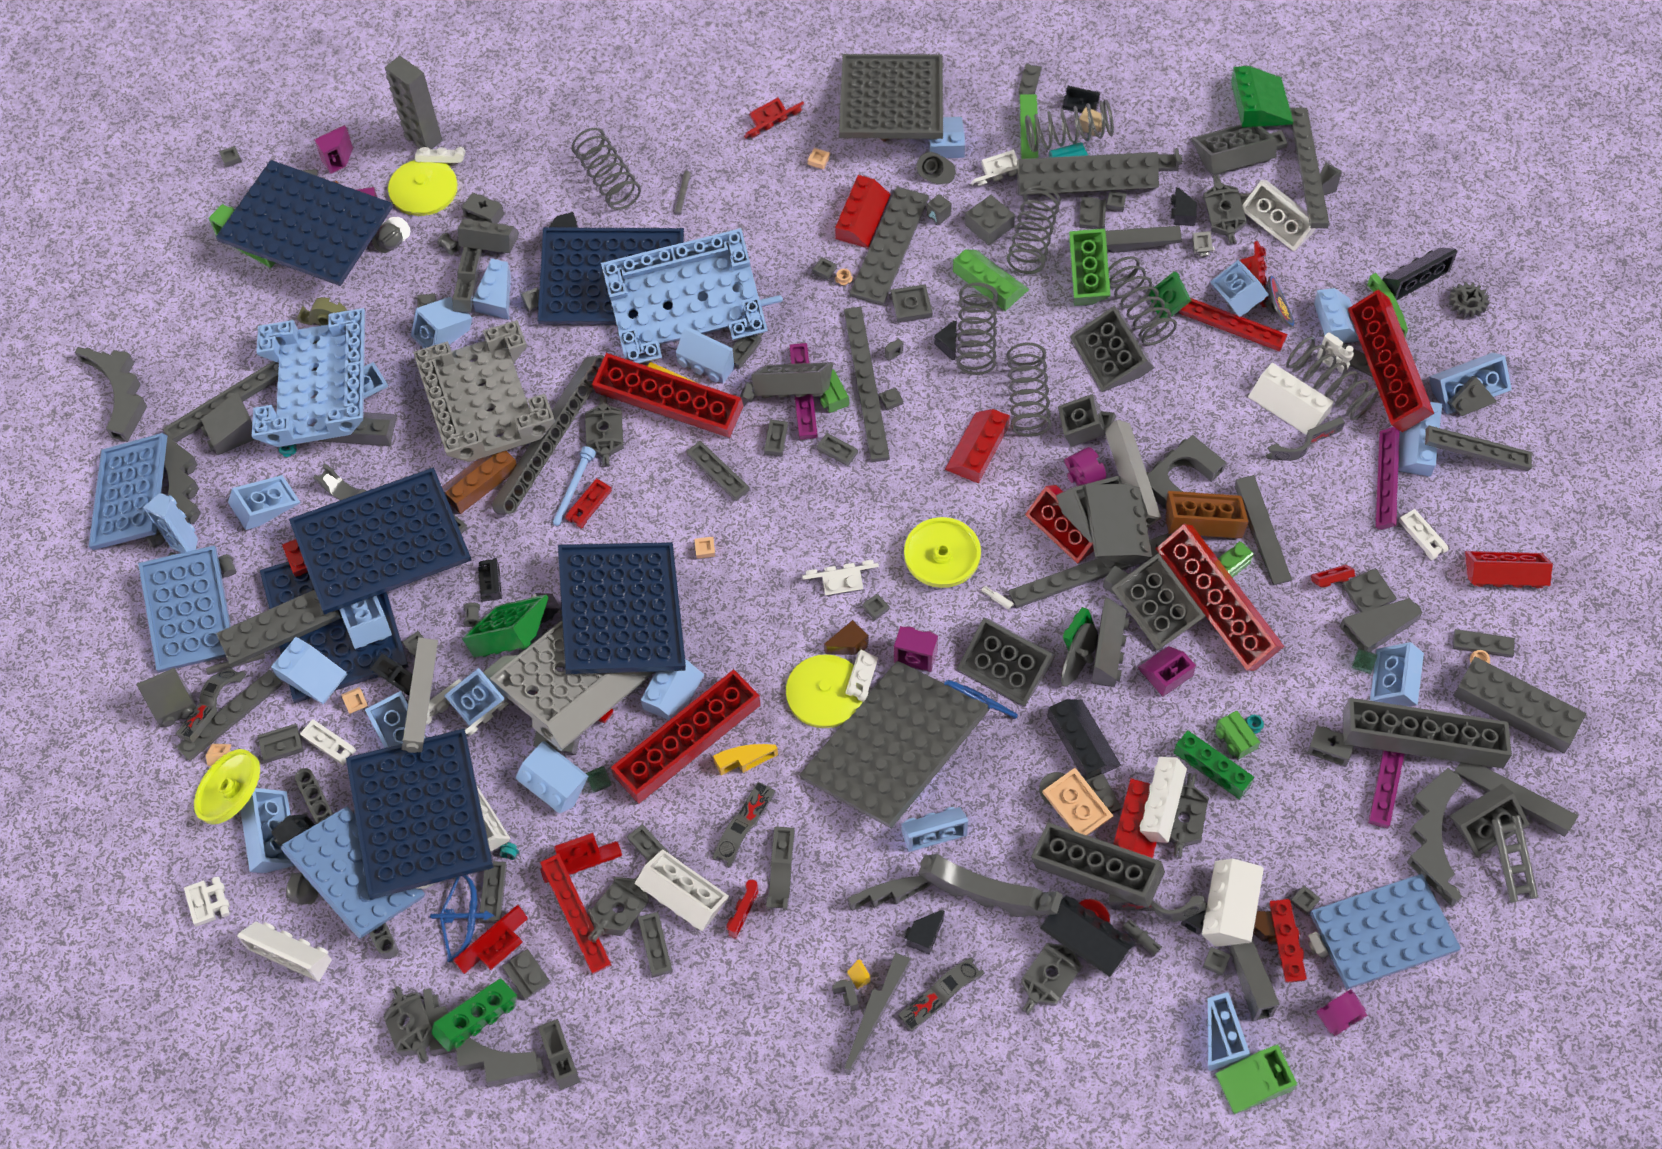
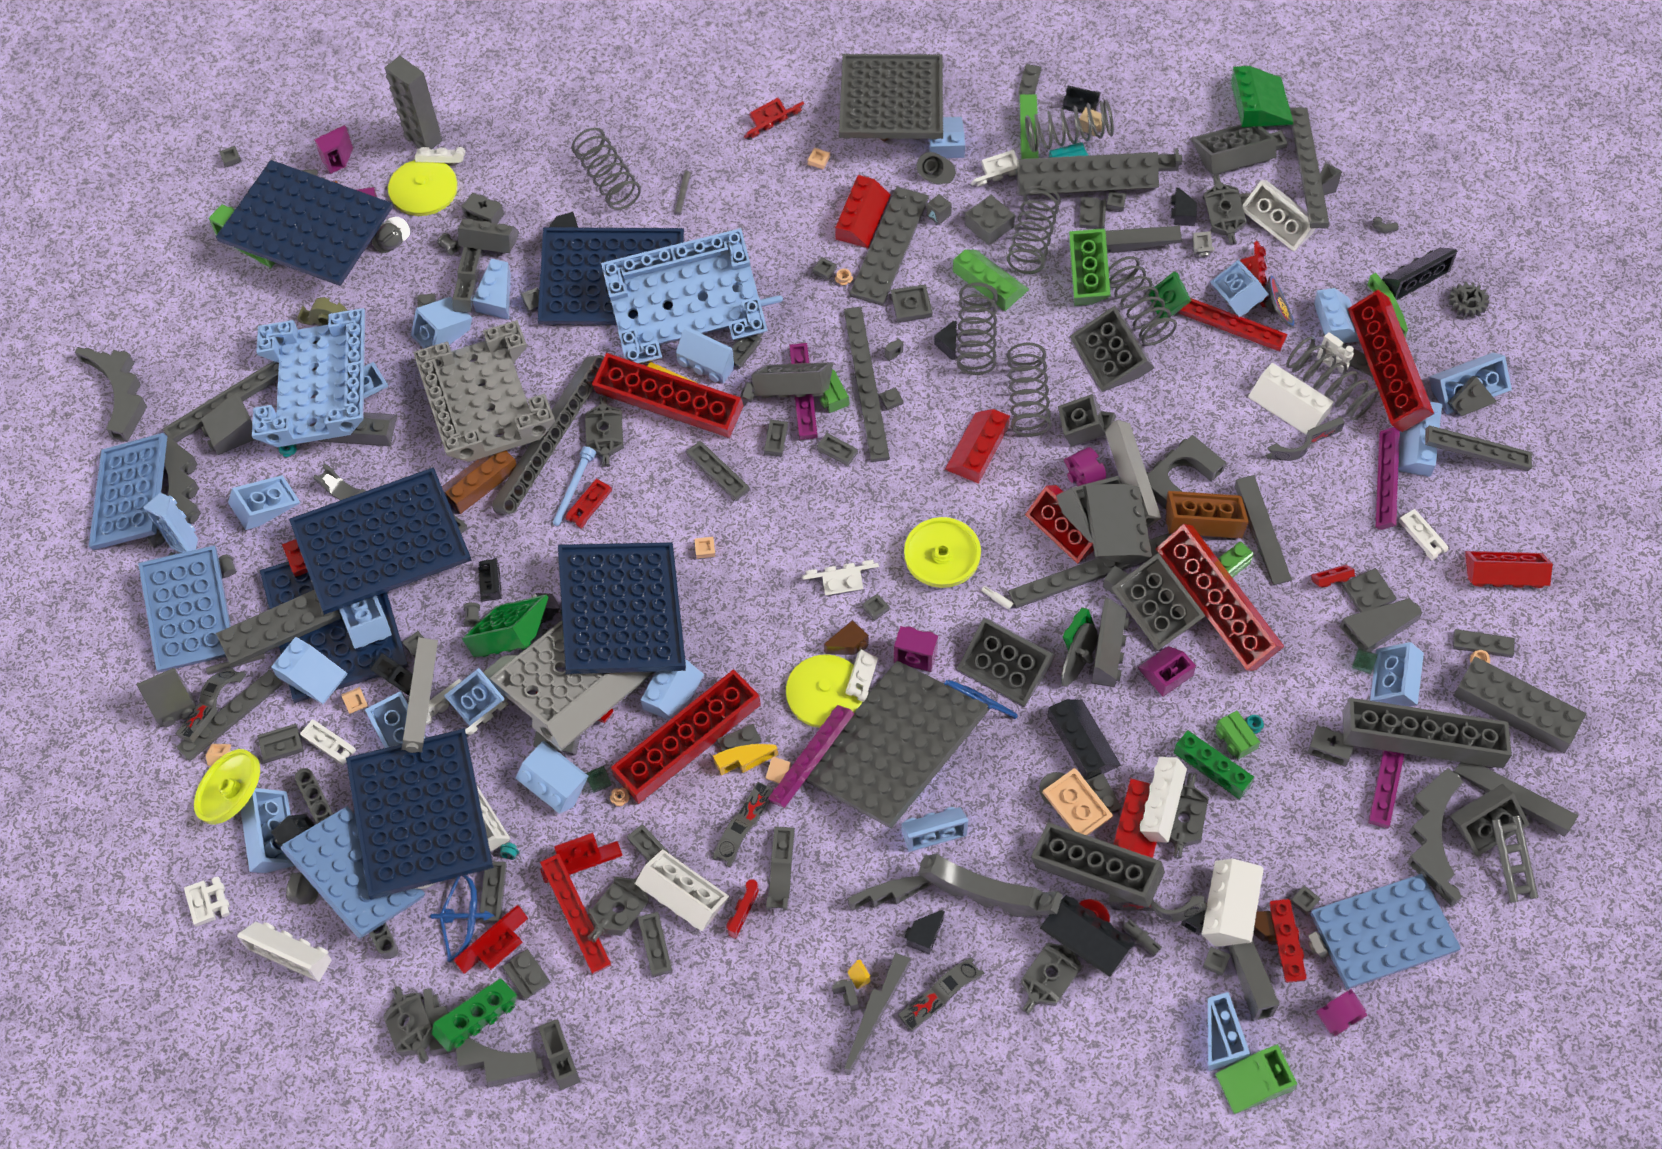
(619, 801): none -> light nougat plate
(741, 737): none -> dark grey plate
(777, 769): none -> light nougat slope
(811, 756): none -> magenta plate
(1382, 227): none -> dark grey arm

